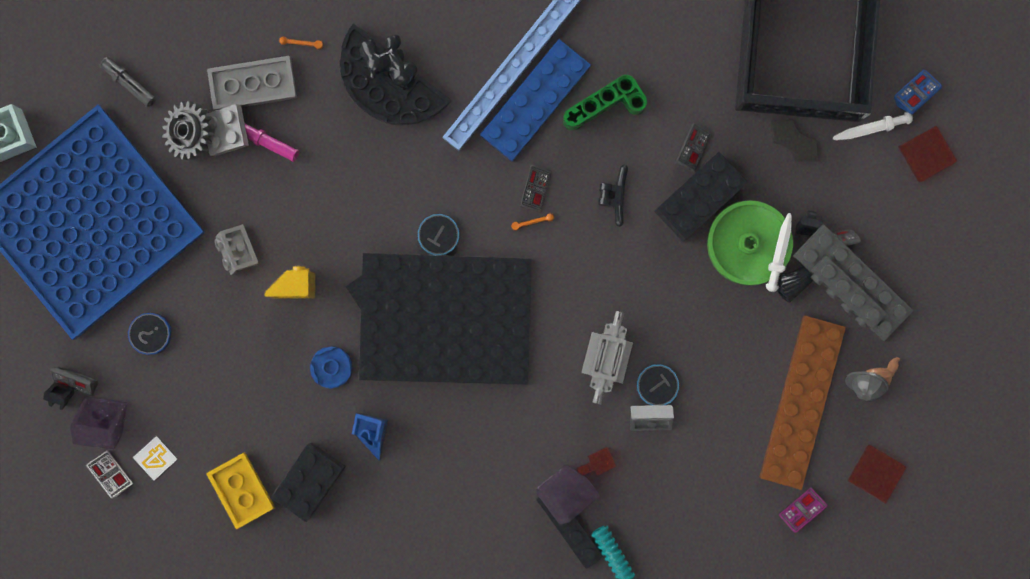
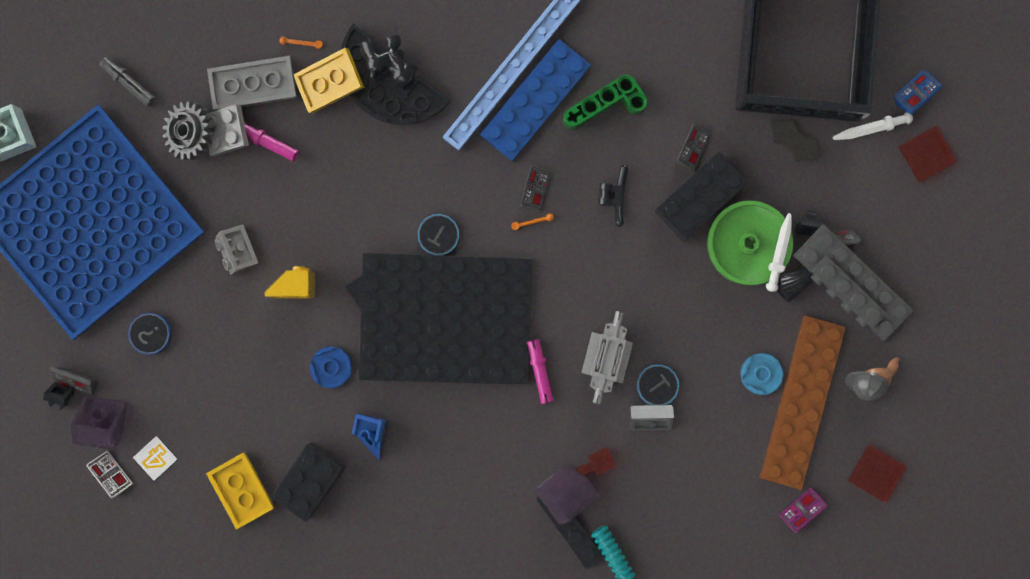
(328, 80): none -> yellow plate
(538, 363): none -> dark pink pin
(761, 374): none -> dark azure tile

